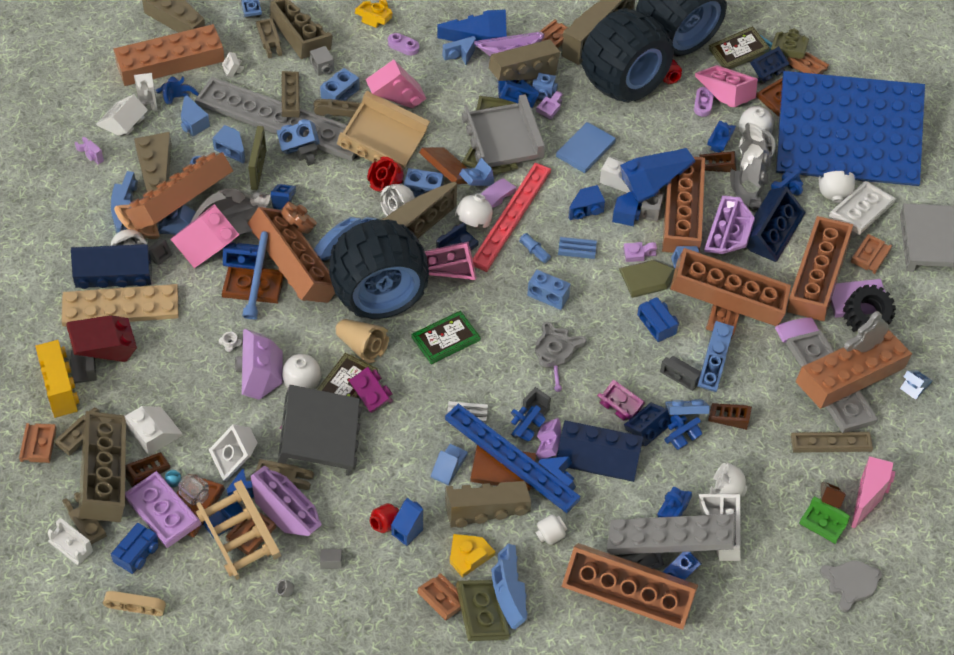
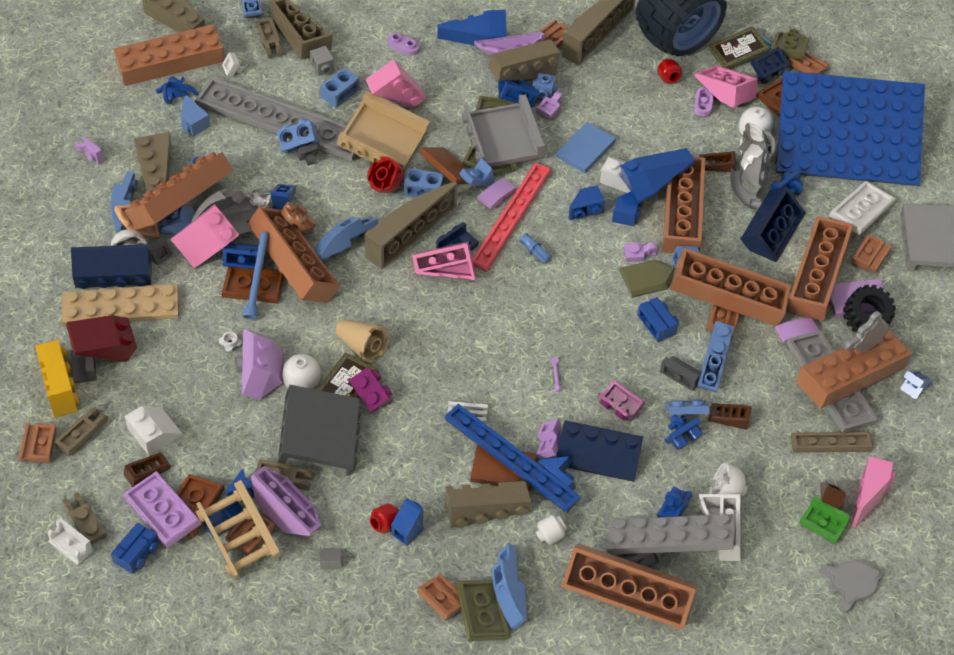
(103, 467): dark tan slope -> none
(123, 116): white slope -> none
(134, 603): tan beam -> none
(146, 90): white hinge -> none
(173, 478): medium azure hinge -> none
(193, 489): clear head -> none
(230, 143): medium blue slope -> none
(233, 450): white slope -> none
(257, 158): olive tile -> none
(285, 588): light grey hinge -> none
(290, 94): dark tan tile -> none
(335, 107): dark tan hinge -> none
(374, 13): yellow plate -> none
(378, 269): black wheel -> none
(394, 197): white cylinder -> none
(445, 337): tile -> none
(448, 464): medium blue slope -> none
(463, 48): medium blue slope -> none
(469, 553): yellow plate -> none
(474, 210): white cylinder -> none
(522, 430): blue hips -> none
(538, 398): dark grey panel -> none
(548, 289): medium blue brick -> none
(555, 346): light grey tile -> none
(577, 245): medium blue tile -> none
(627, 55): black wheel -> none
(649, 422): dark blue bracket -> none
(651, 208): light grey brick -> none
(683, 565): blue hips -> none
(721, 136): blue hips -> none
(730, 227): lavender wedge -> none
(836, 185): white cylinder -> none

